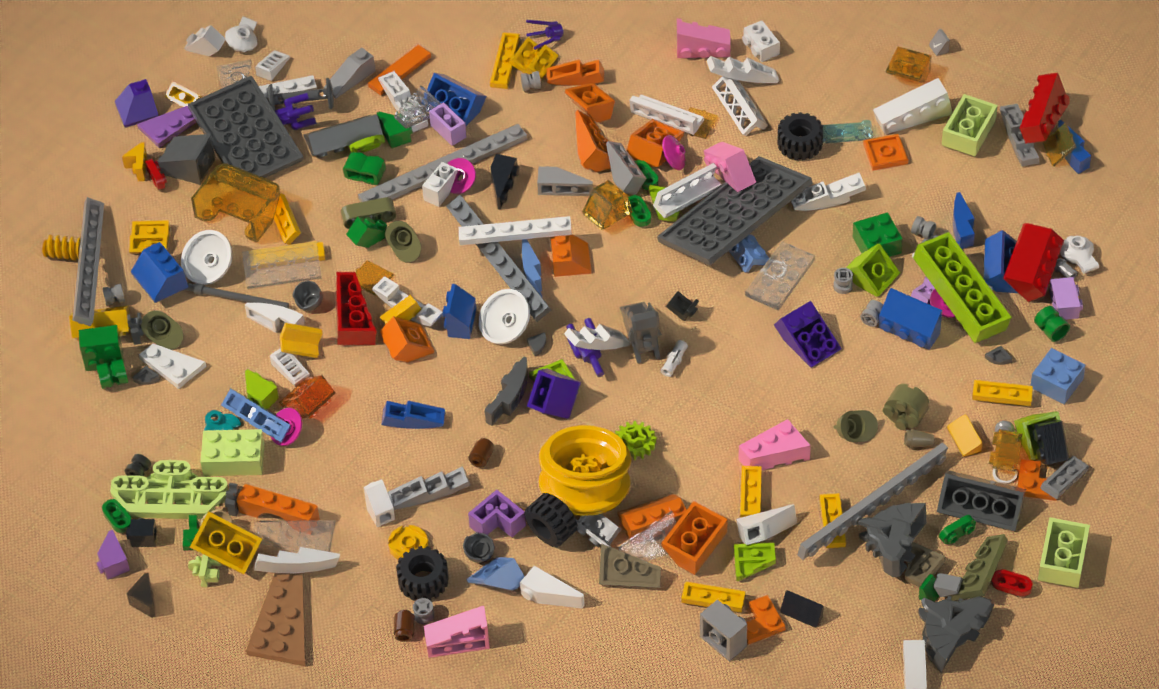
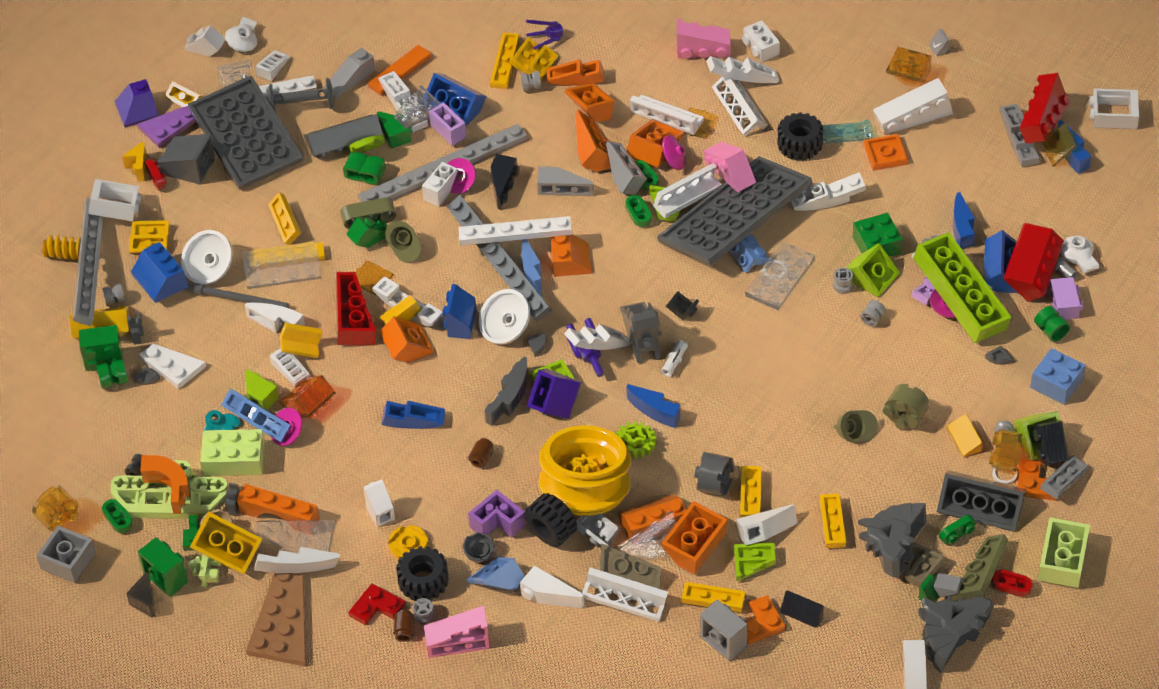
(55, 508): none -> clear yellow brick
(66, 554): none -> light grey brick
(111, 557): medium lavender slope -> none
(117, 192): none -> white window
(142, 532): black brick -> none
(162, 329): olive piece -> none
(163, 565): none -> green brick
(166, 471): none -> orange arch
(240, 196): clear yellow windscreen -> none
(290, 114): dark purple plant -> none
(307, 295): dark grey hair -> none
(375, 600): none -> red plate
(430, 489): light grey slope -> none
(607, 205): clear yellow slope -> none
(642, 593): none -> white fence
(654, 405): none -> blue slope
(714, 473): none -> dark grey brick
(775, 447): bright pink wedge -> none
(807, 334): dark purple slope -> none
(872, 501): light grey plate -> none
(910, 319): blue slope -> none
(916, 438): dark tan cone -> none
(923, 227): light grey wheel -> none
(969, 125): yellowish green brick -> none
(1002, 393): yellow plate -> none
(1114, 97): none -> white window

